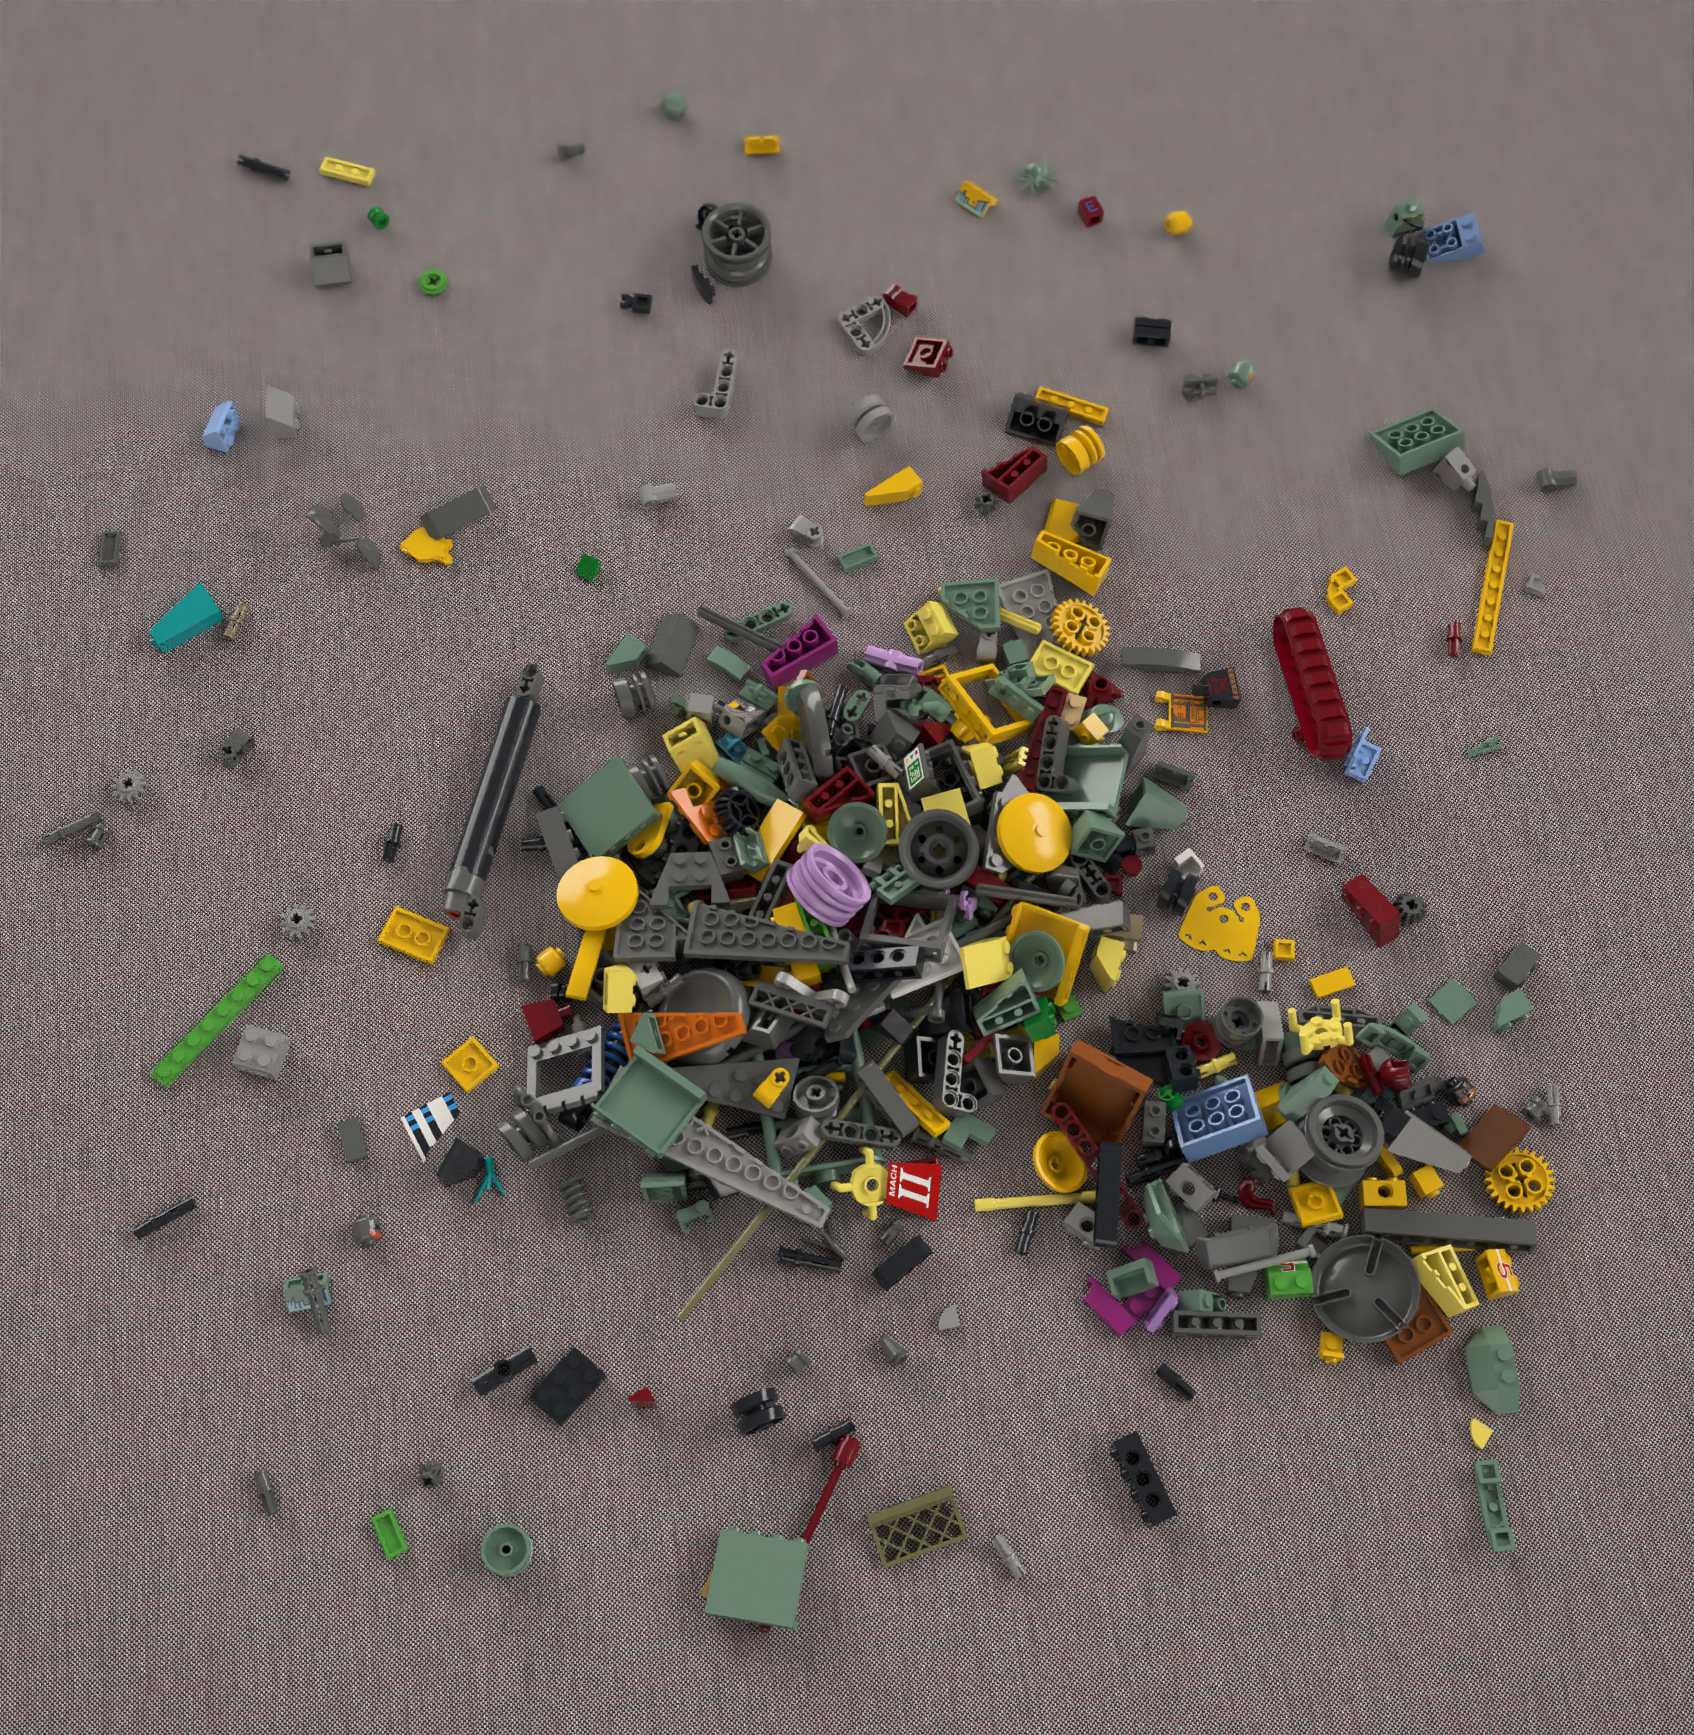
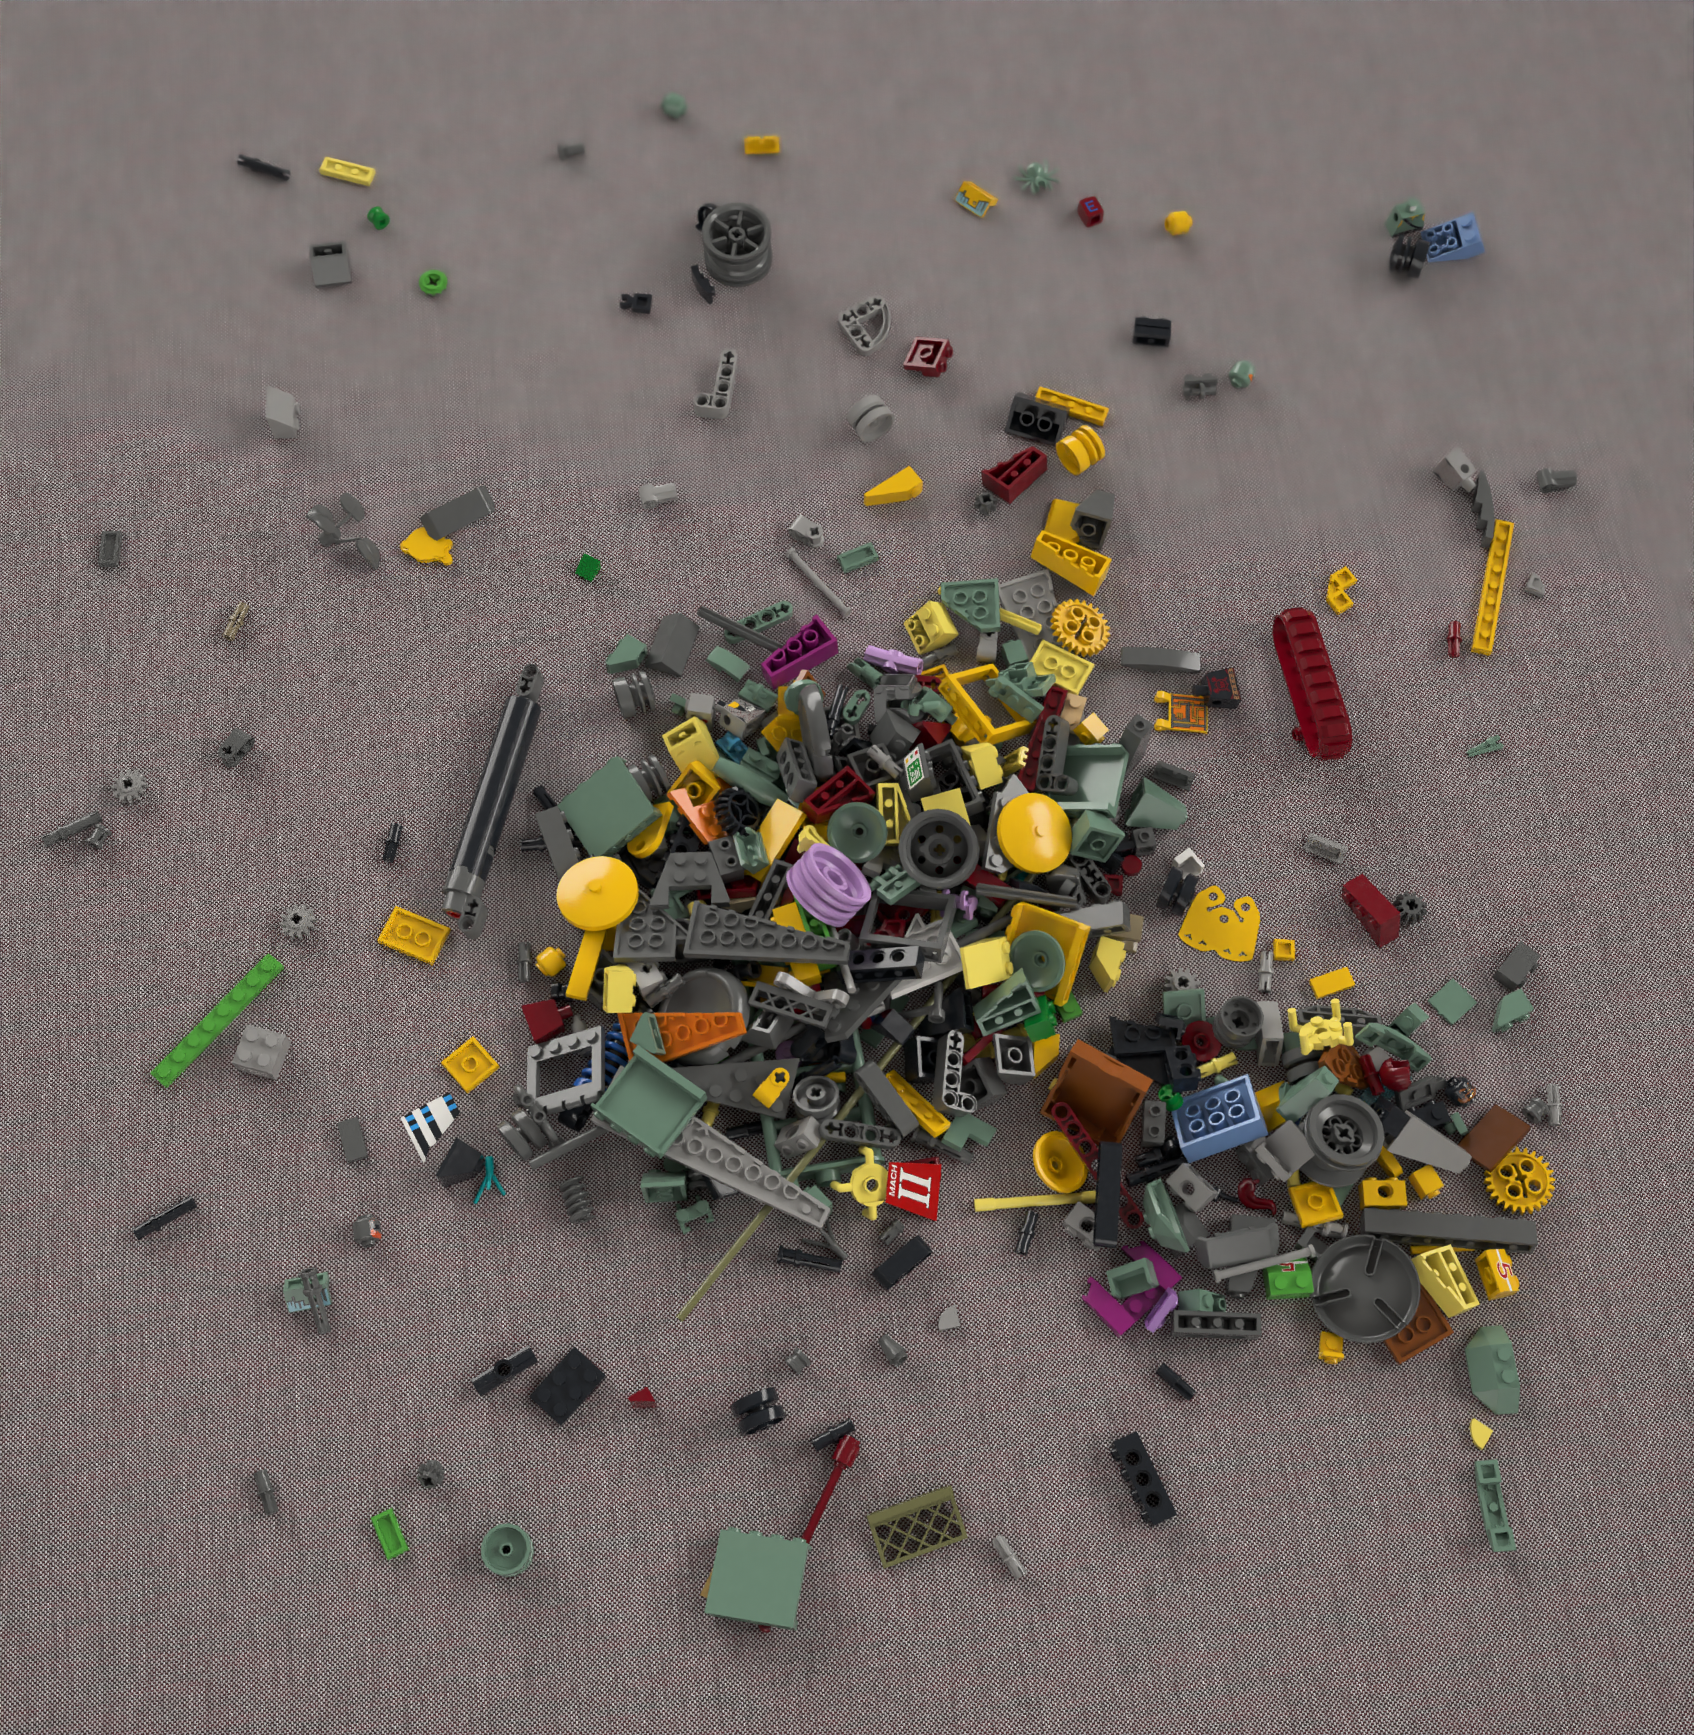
(186, 620): teal slope -> none
(222, 427): light blue slope -> none
(900, 300): dark red leg -> none
(1100, 691): dark red rock -> none
(1108, 715): sand green piece -> none
(1361, 758): light blue bracket -> none
(1418, 440): sand green slope -> none

